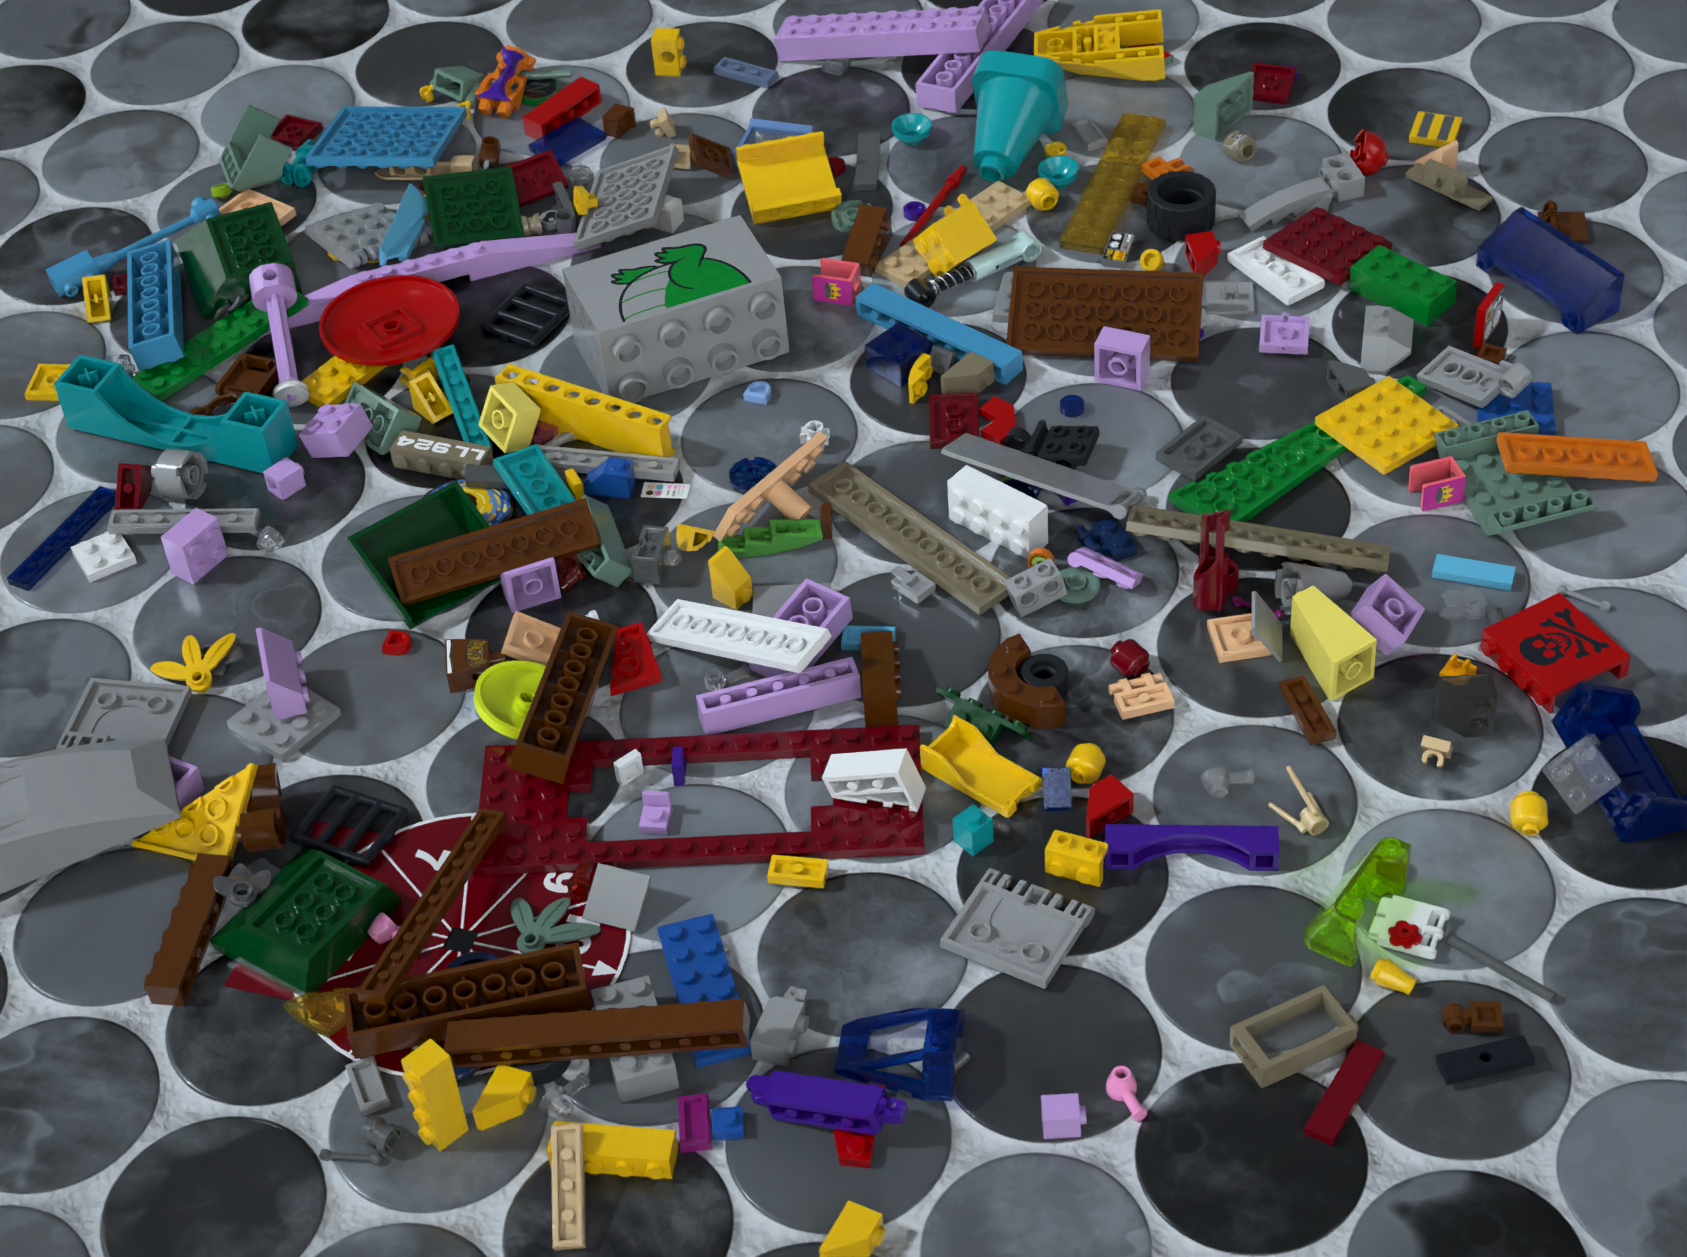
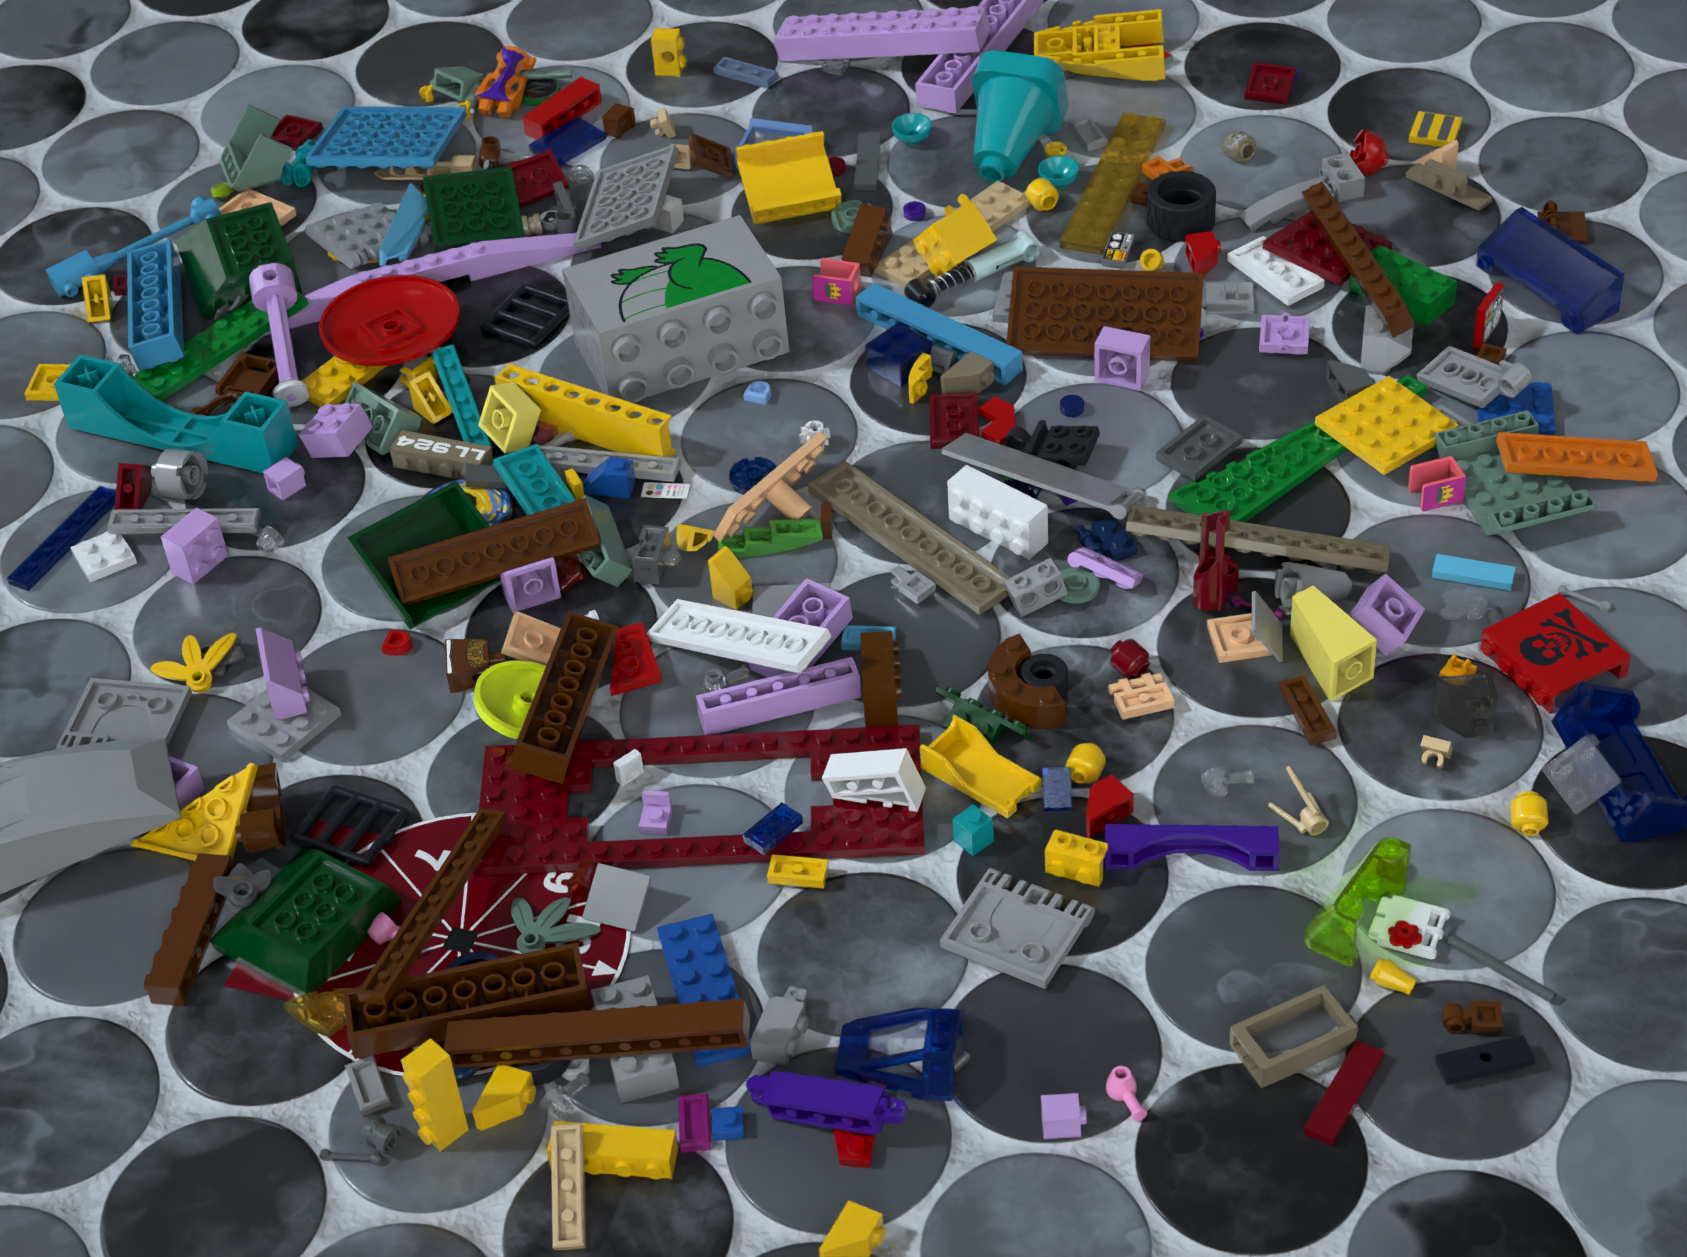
(583, 200): yellow tile -> none
(678, 766): dark purple tile -> none
(772, 828): none -> clear blue plate
(952, 182): red bar -> none
(1038, 555): orange tile -> none
(1222, 105): sand green slope -> none
(1358, 260): none -> reddish brown brick

